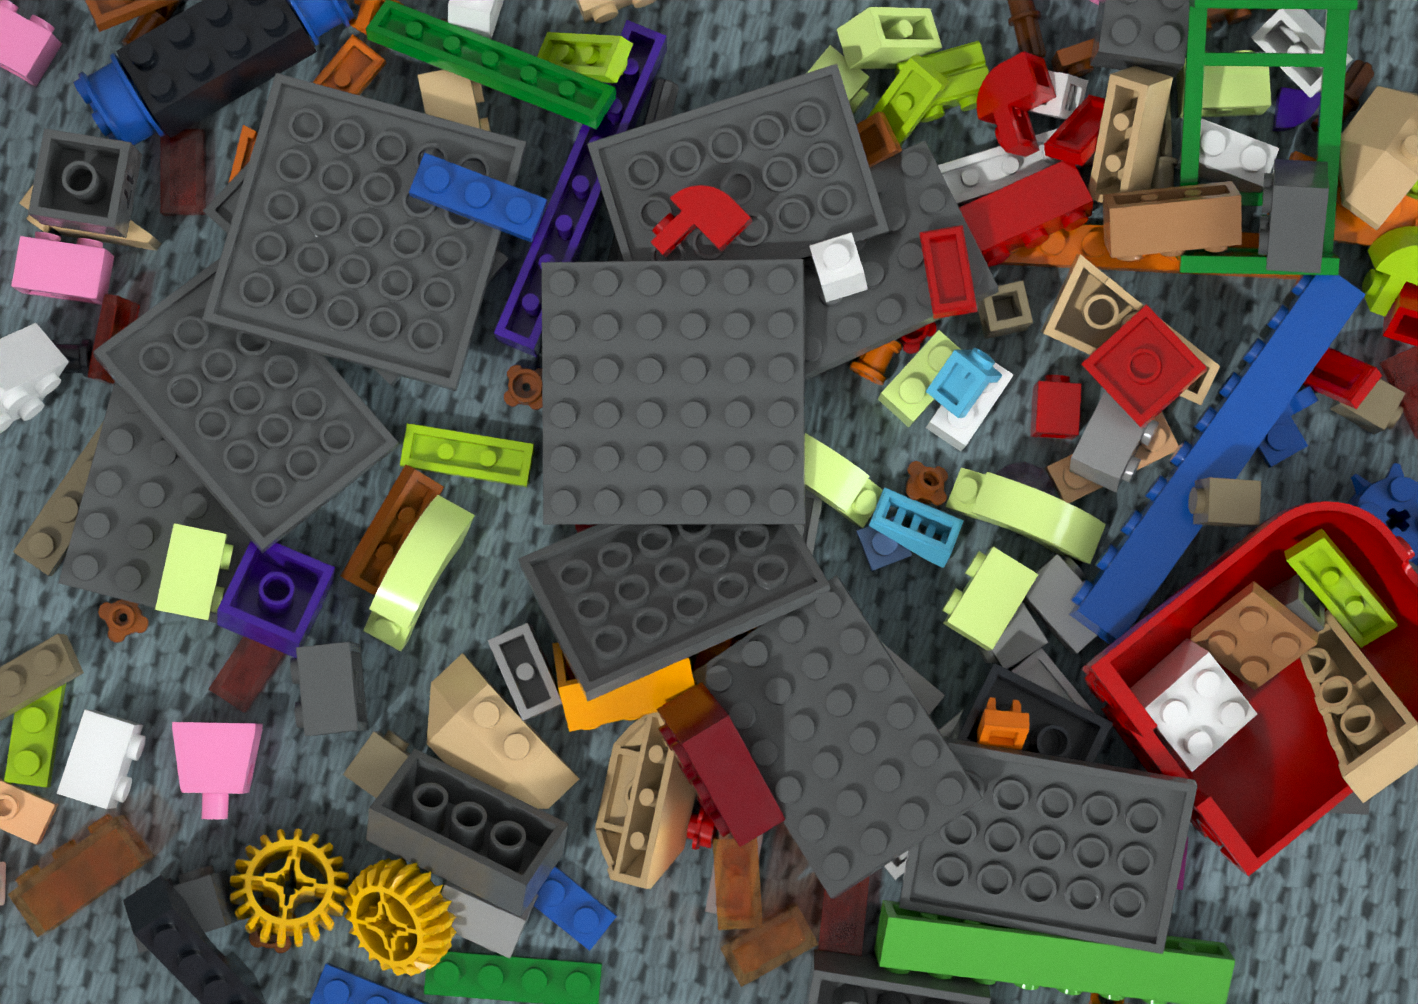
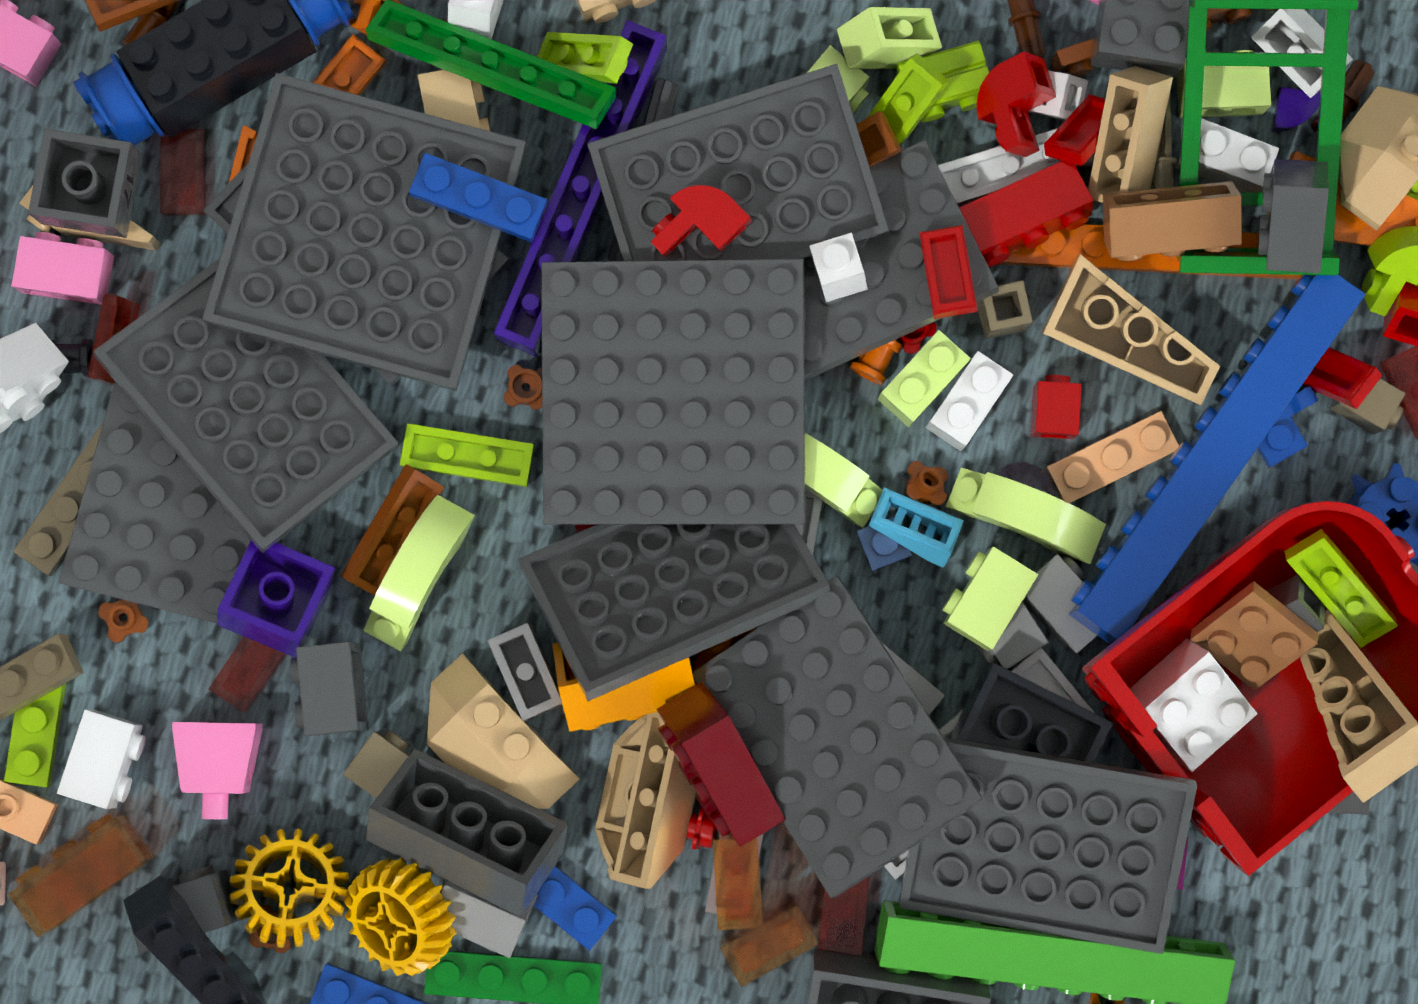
(193, 572): yellowish green brick -> none
(963, 380): medium azure bracket -> none
(1003, 727): orange tile -> none
(1110, 445): light grey brick -> none
(1144, 366): red plate -> none
(1225, 502): dark tan brick -> none

